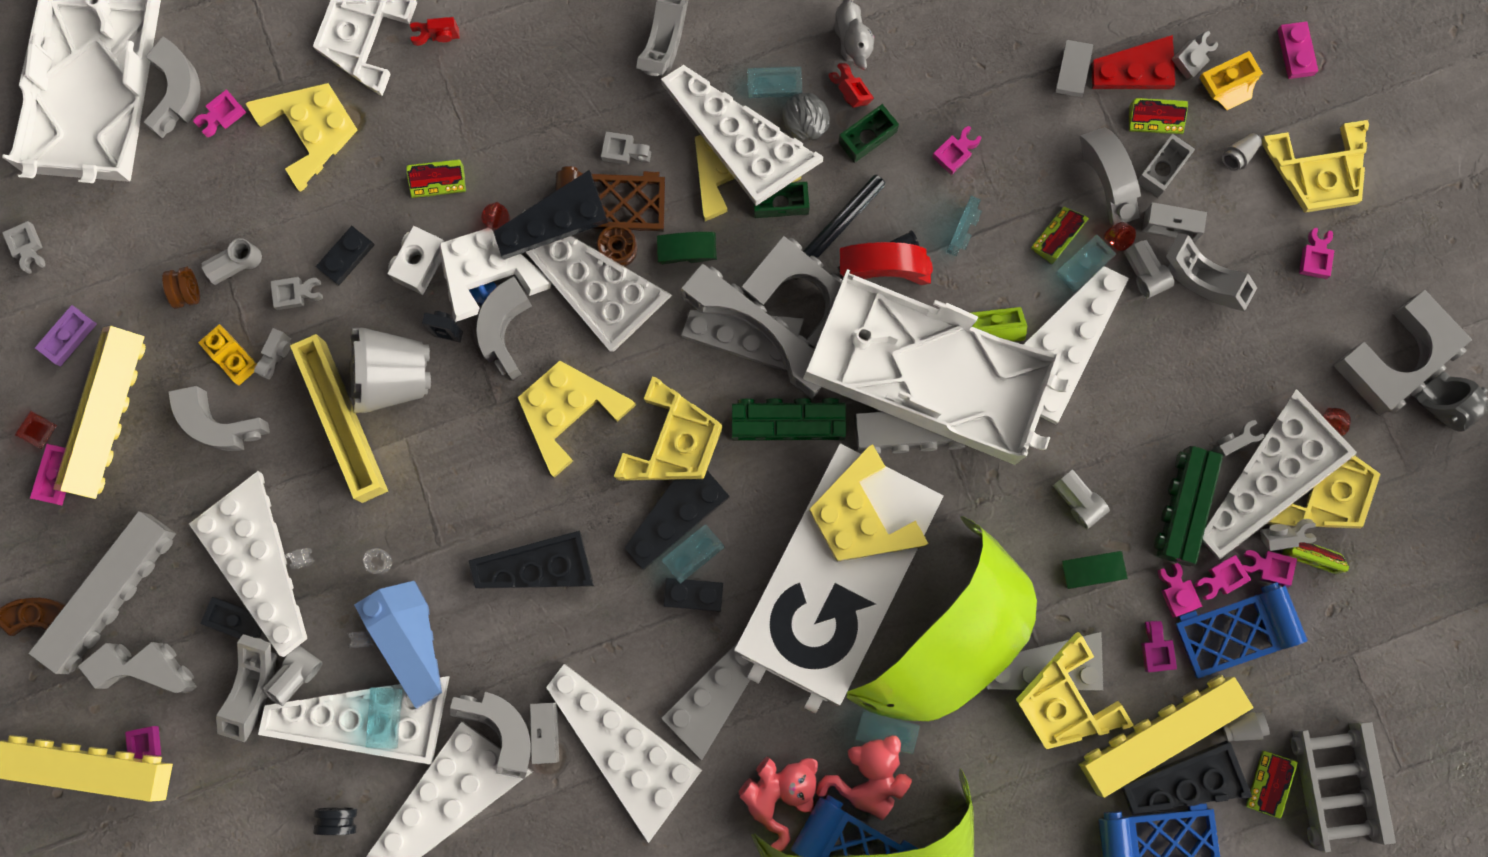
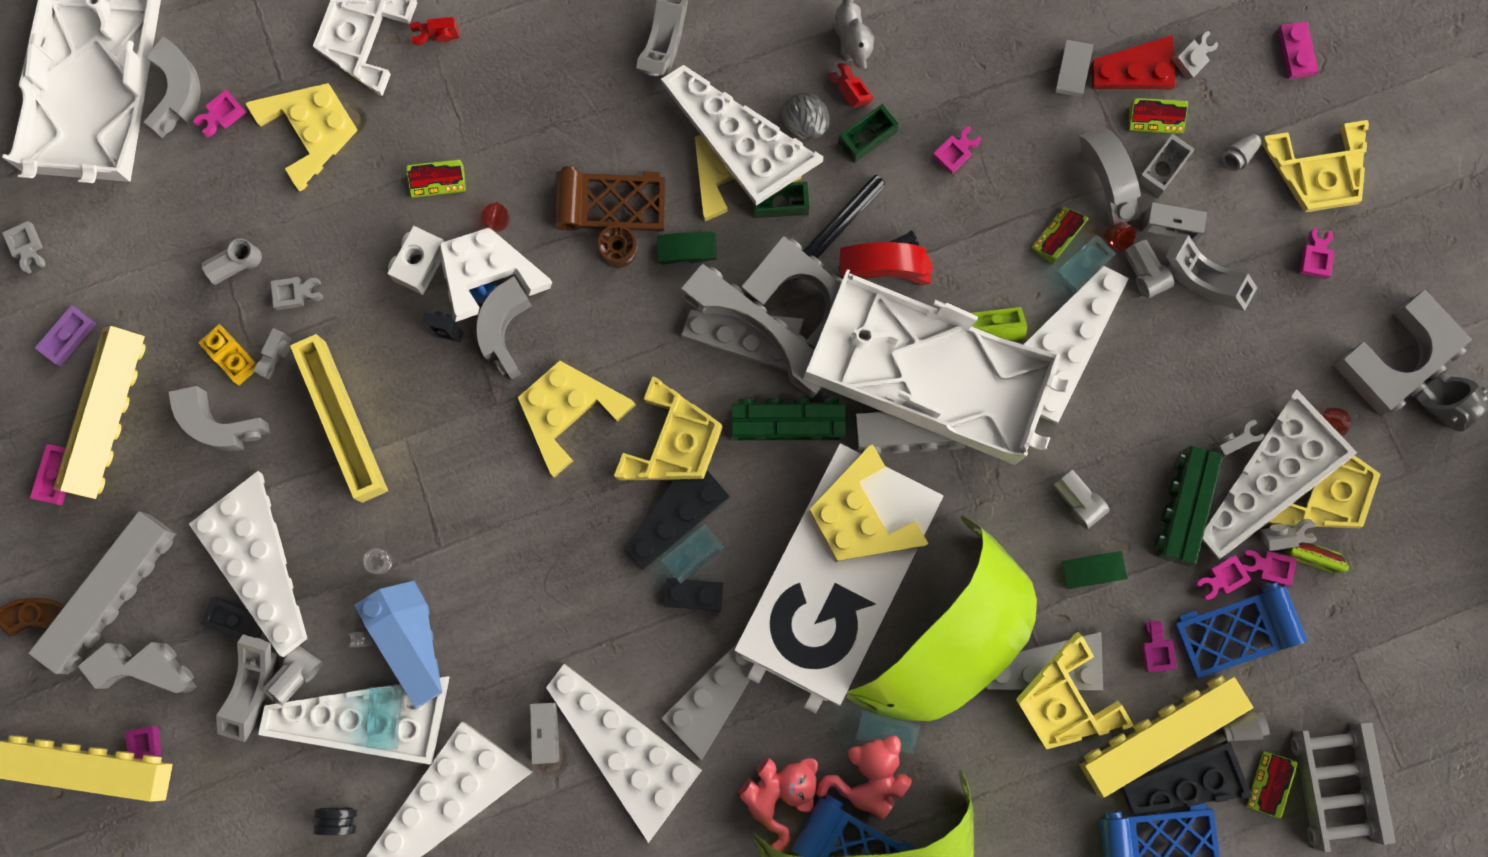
(35, 429): clear red slope -> none
(181, 287): reddish brown wheel -> none
(300, 558): clear bush -> none
(345, 255): black plate -> none
(386, 369): light grey cone -> none
(506, 723): light grey arch -> none
(541, 564): black wing -> none
(557, 216): black wing -> none
(599, 289): white wing -> none
(620, 147): light grey plate -> none
(774, 82): clear light blue plate -> none
(961, 237): clear light blue plate -> none
(1180, 595): dark pink plate -> none
(1233, 80): yellow slope -> none

